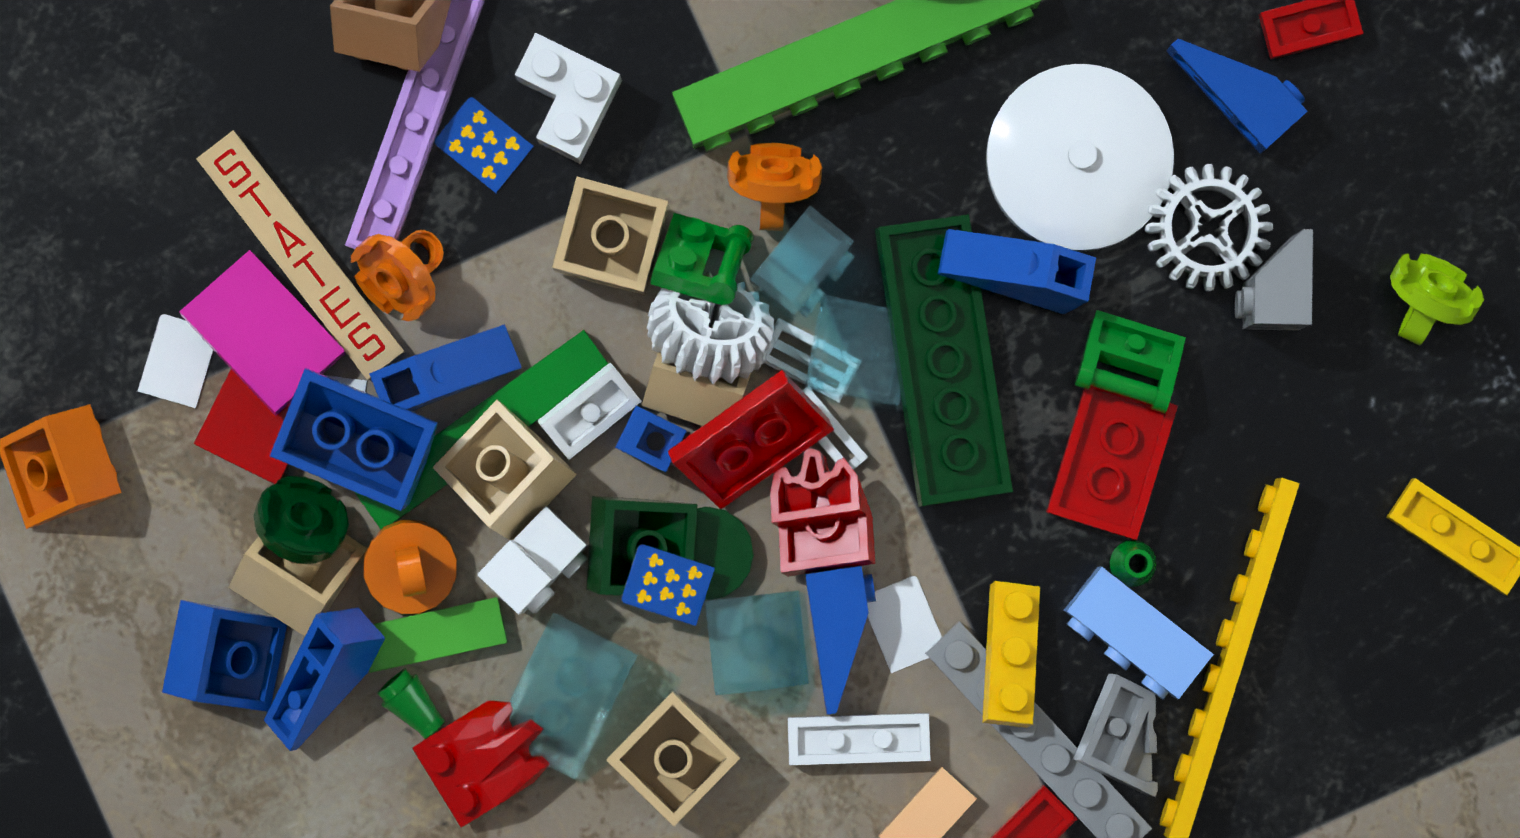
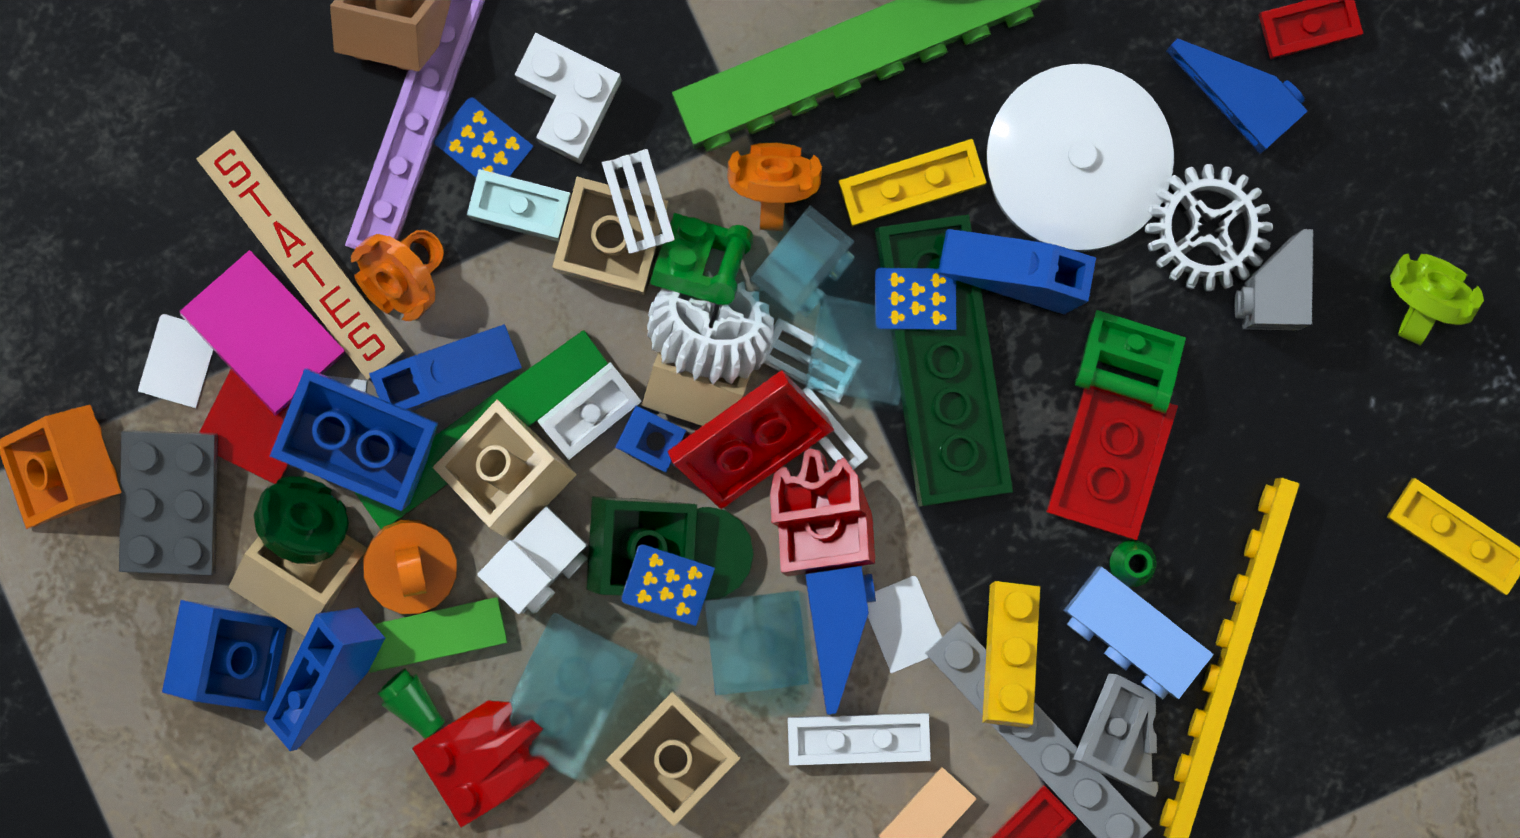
(168, 502): none -> dark grey plate
(518, 205): none -> light aqua panel
(649, 239): none -> white tile
(912, 182): none -> yellow plate
(914, 299): none -> blue sticker

